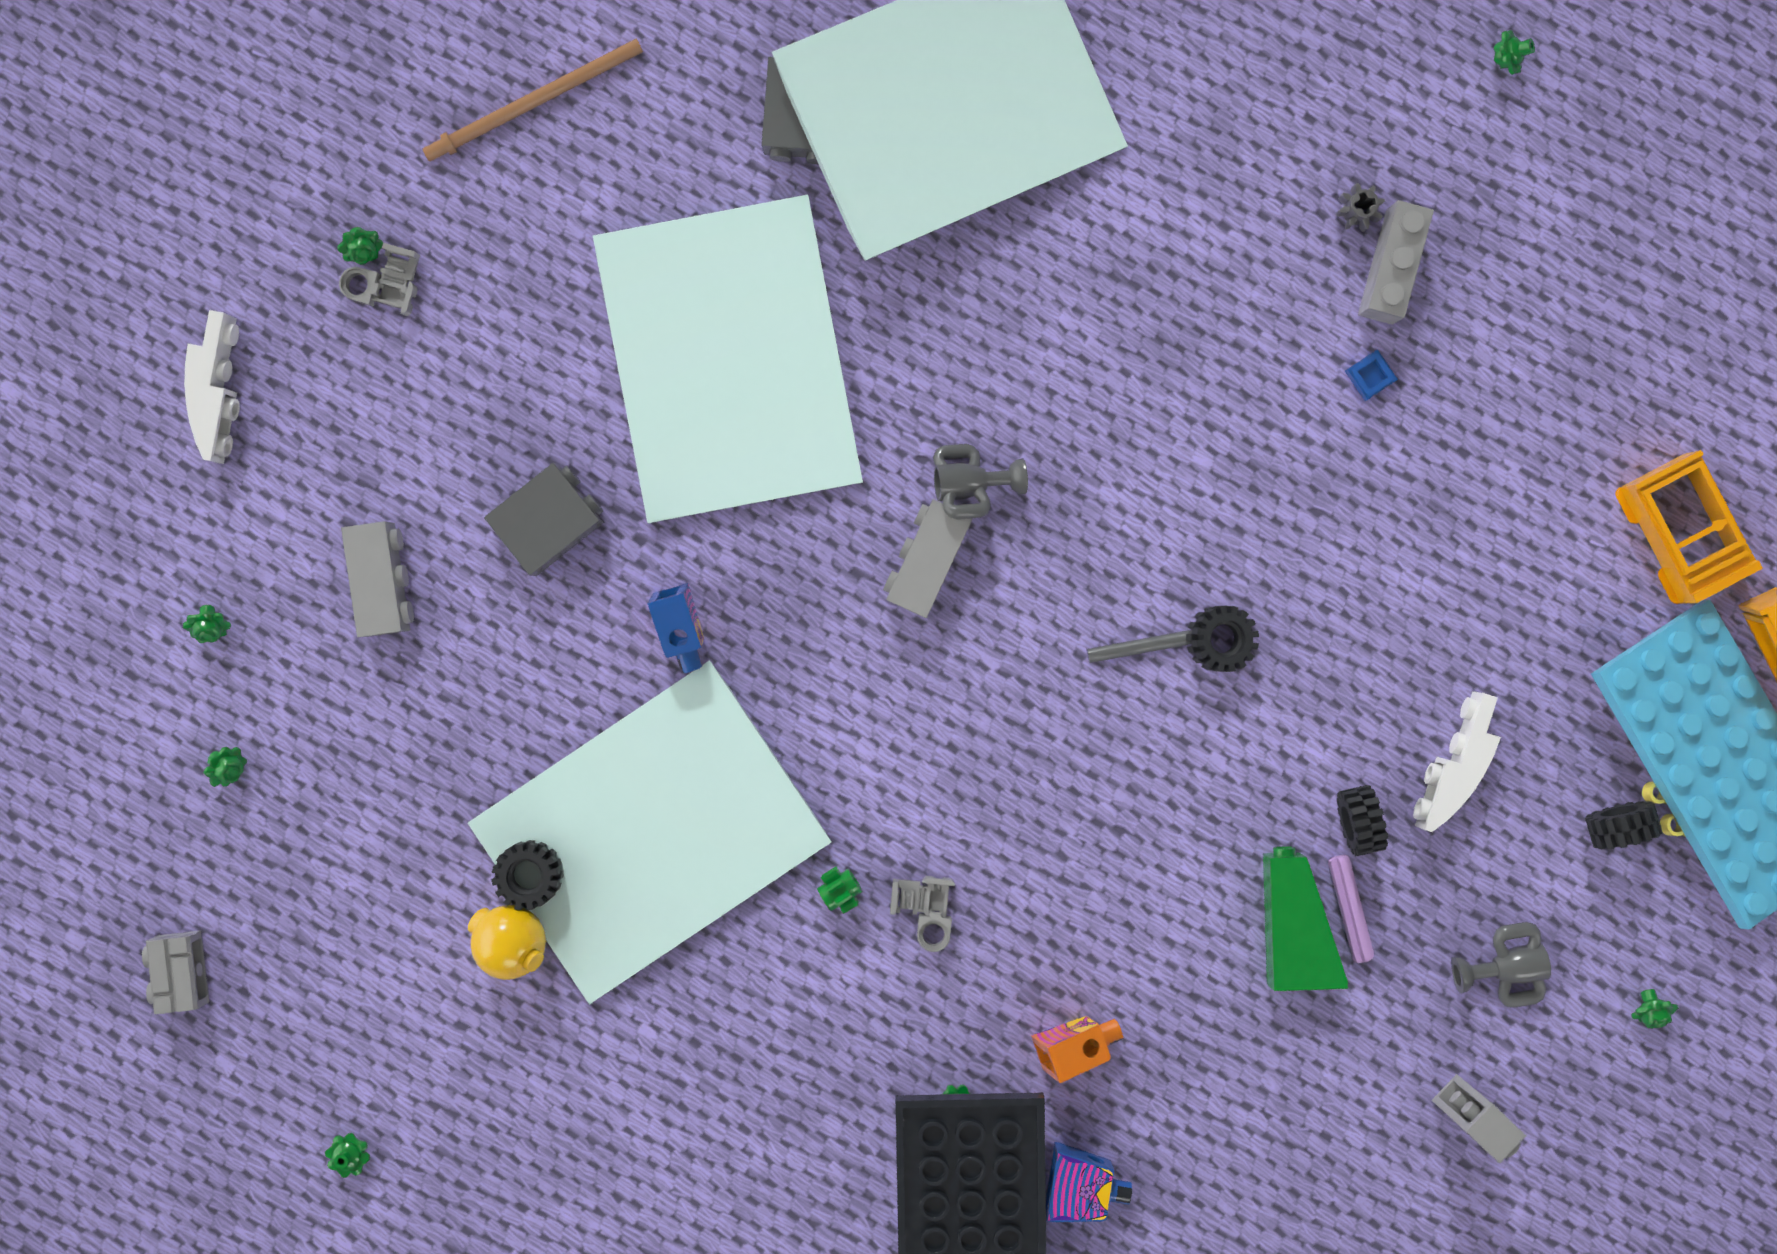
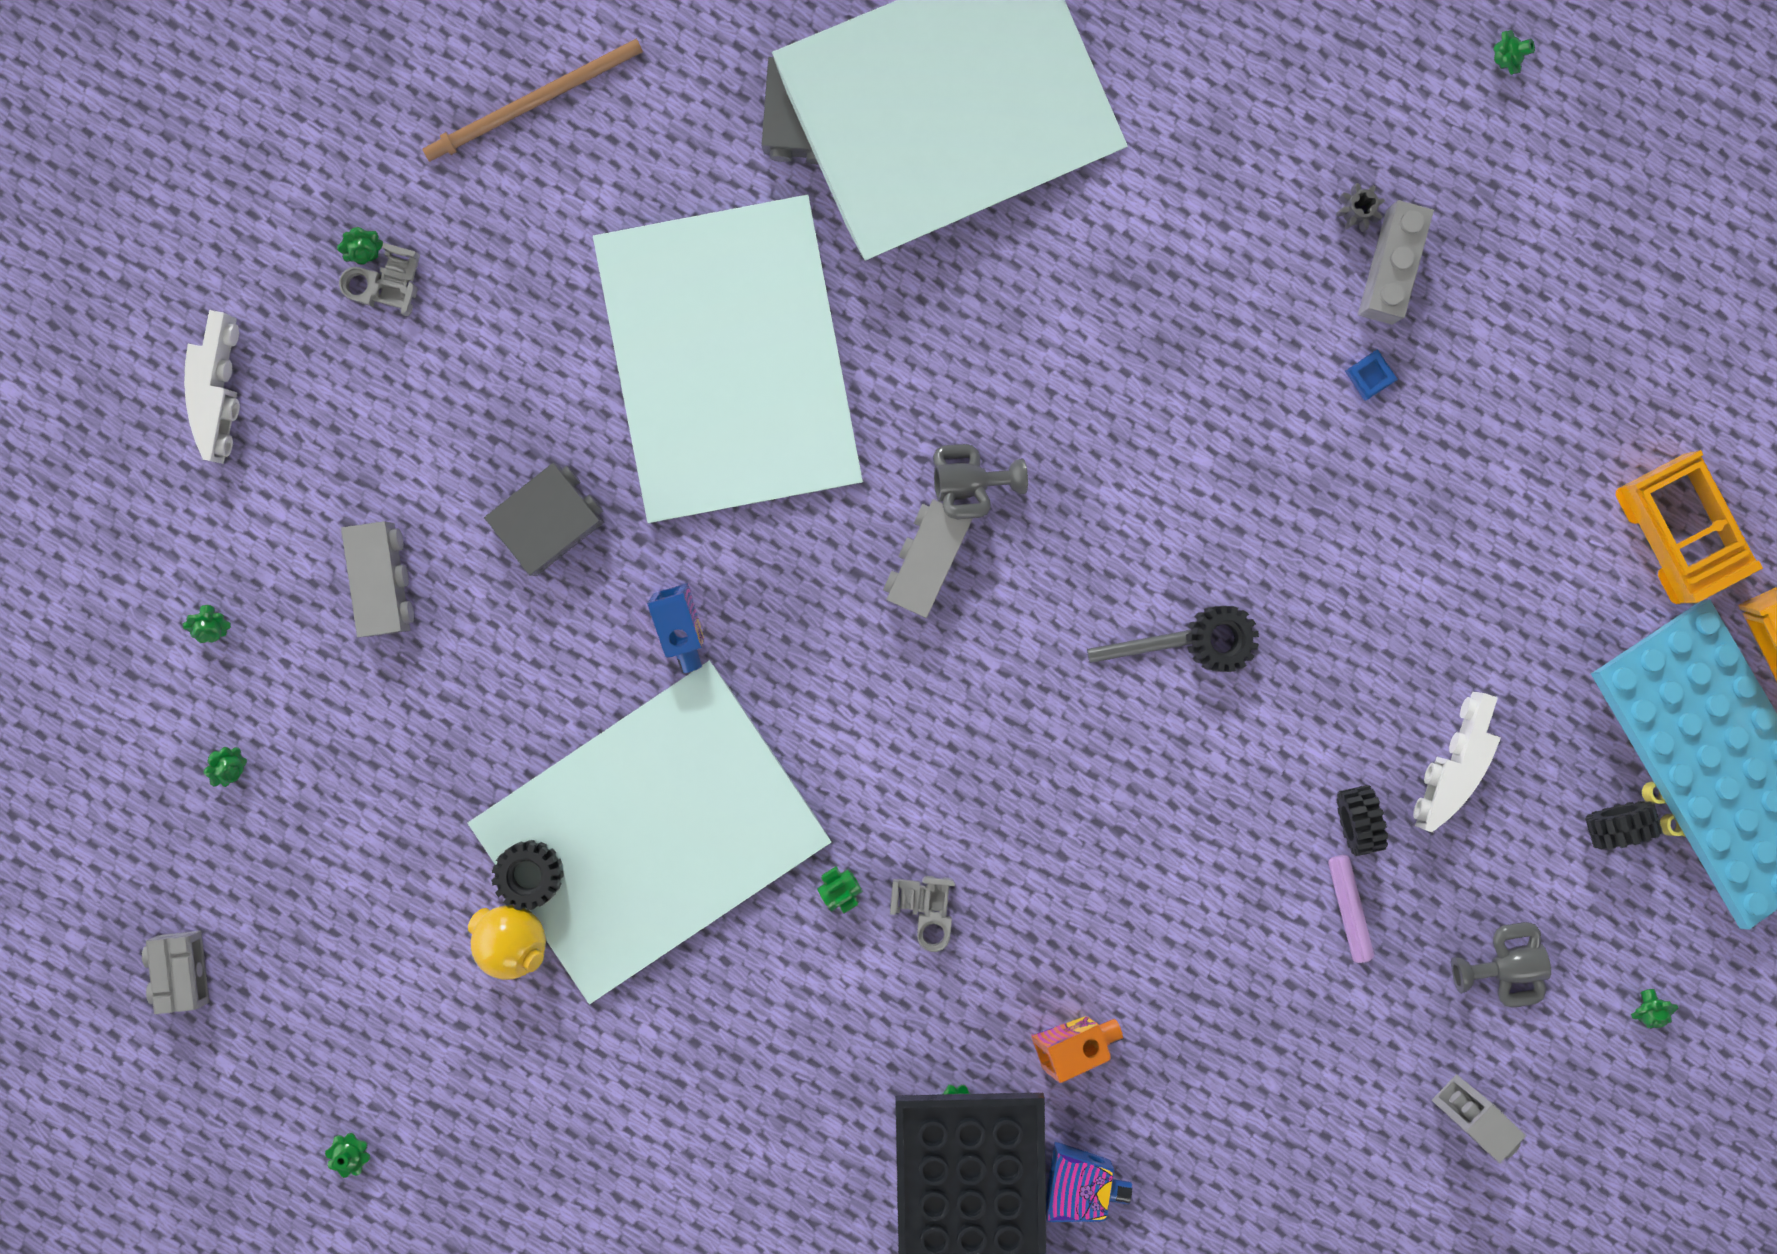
(1297, 931): green slope -> none

